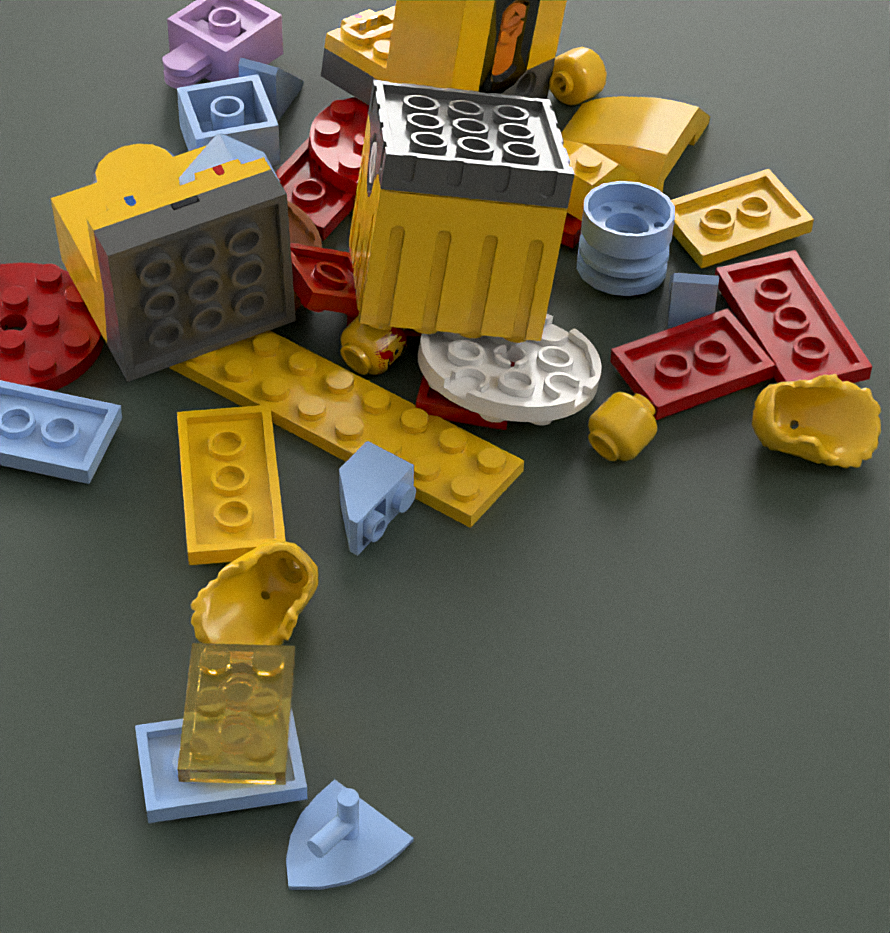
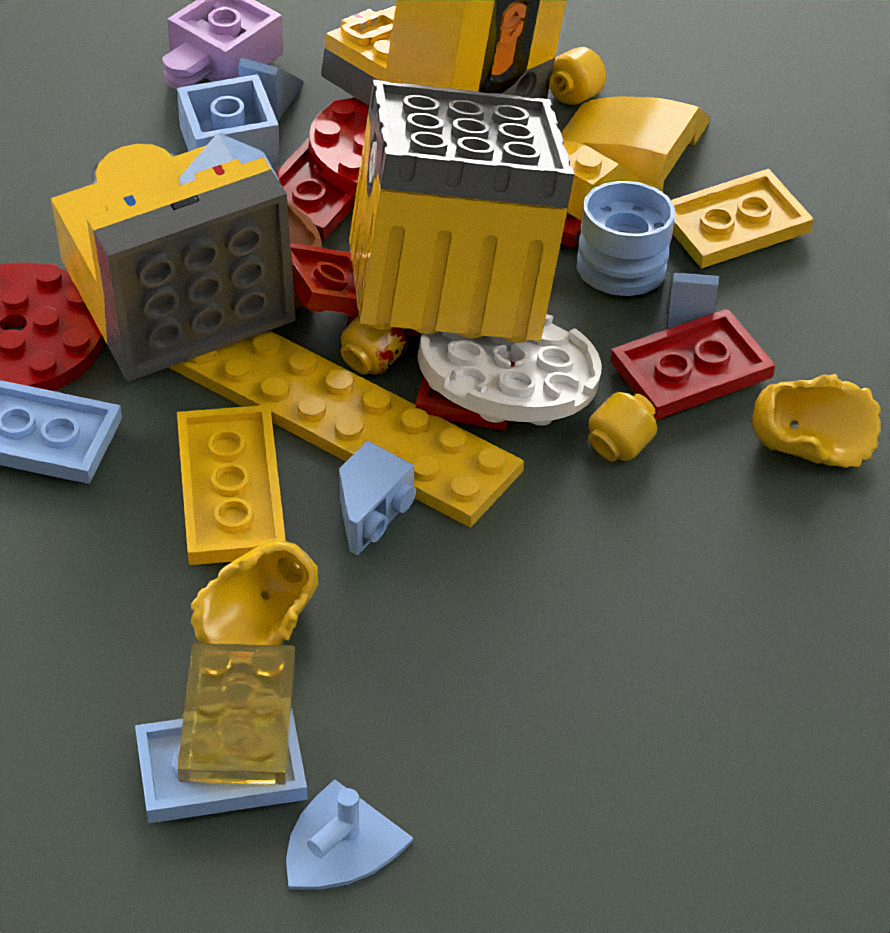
(792, 319): plate -> none

